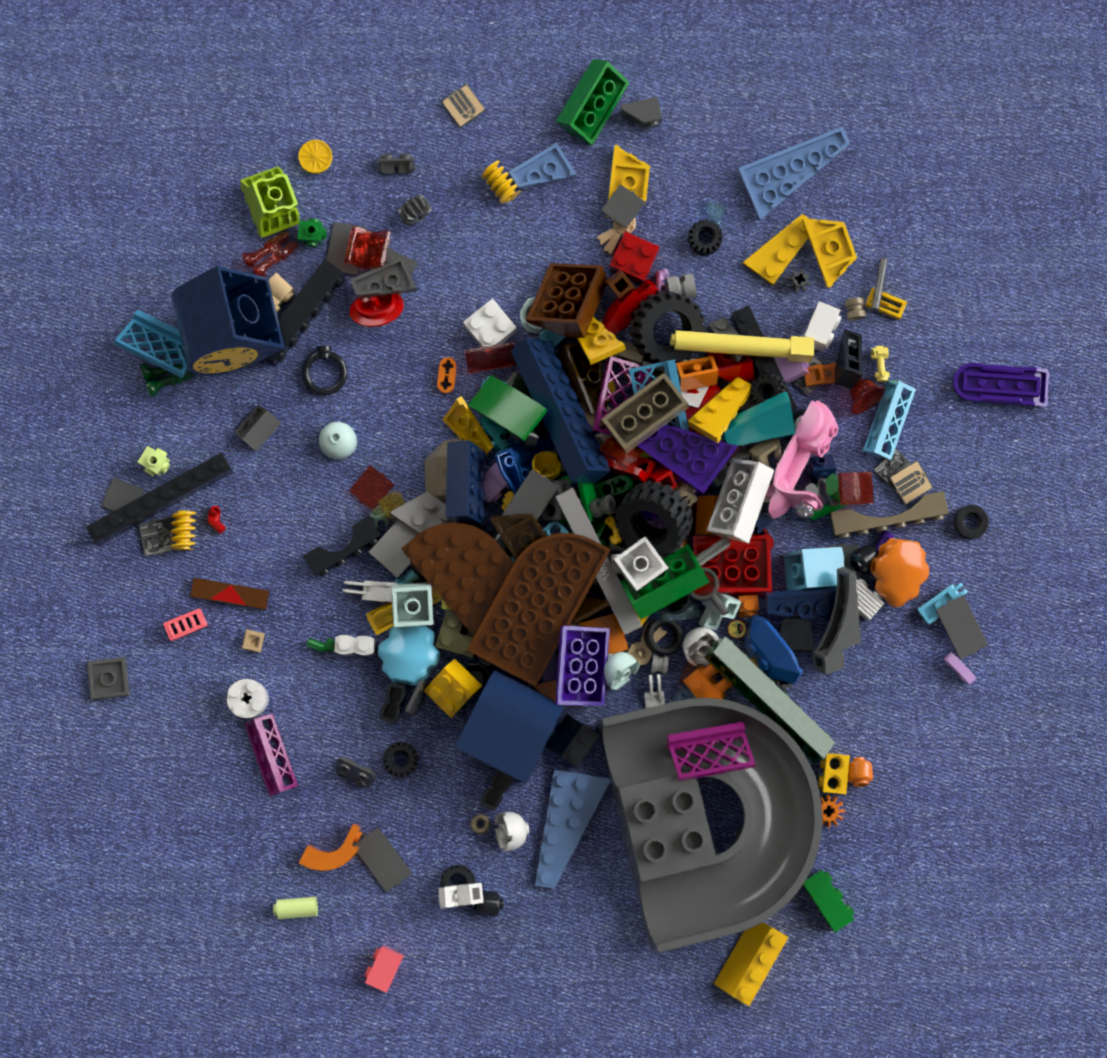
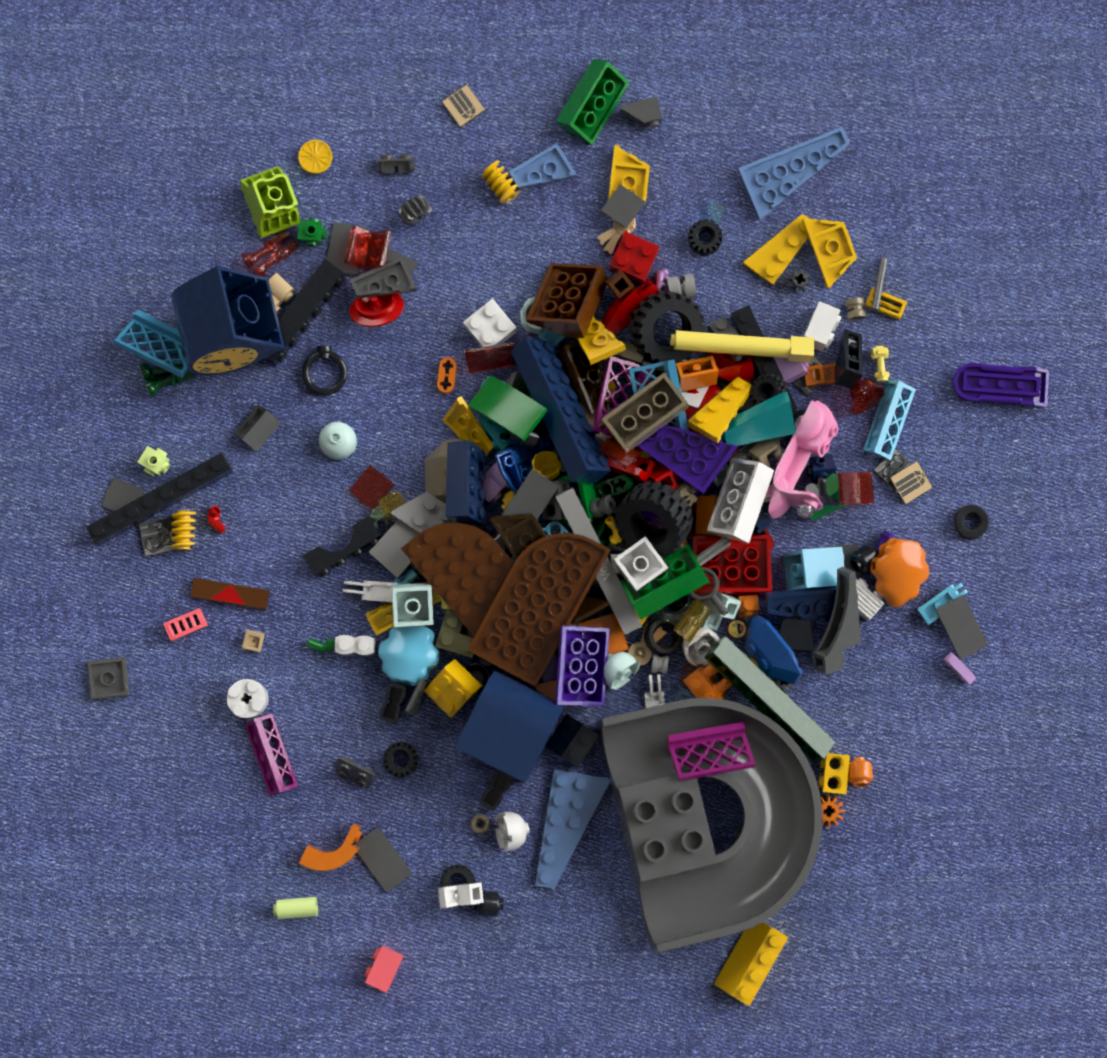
(692, 620): none -> clear yellow panel
(828, 900): green brick -> none
(848, 521): dark tan arch -> none

